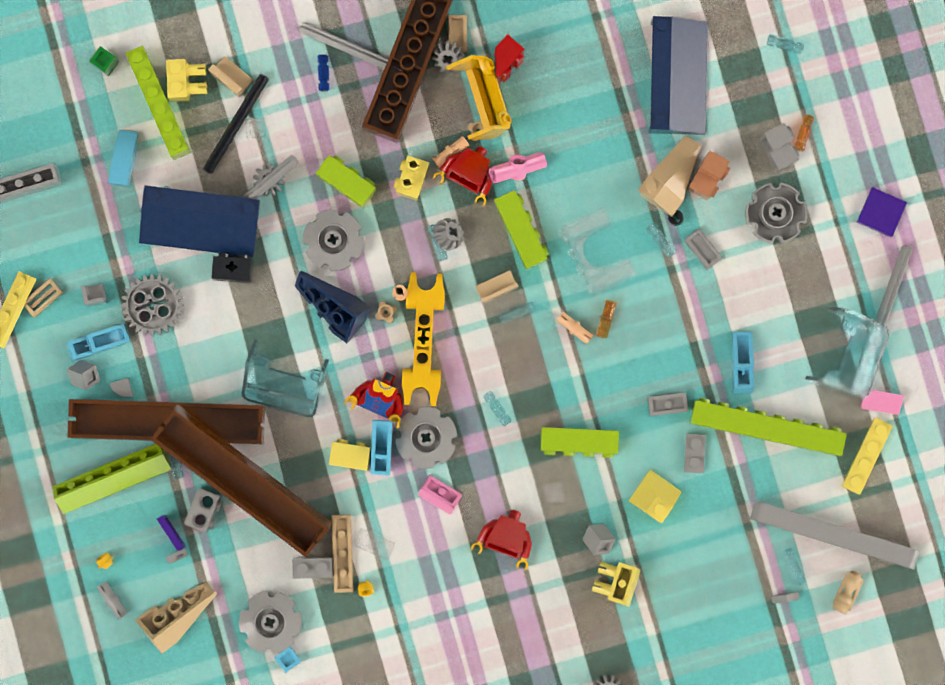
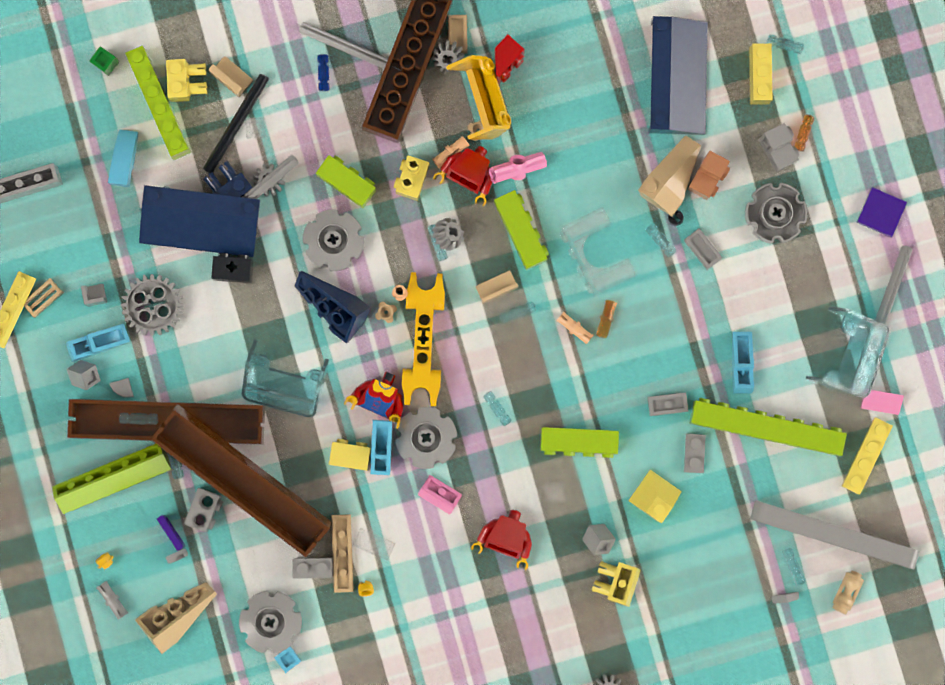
(138, 418): none -> clear light blue axle
(236, 185): none -> dark blue brick
(760, 73): none -> light yellow brick

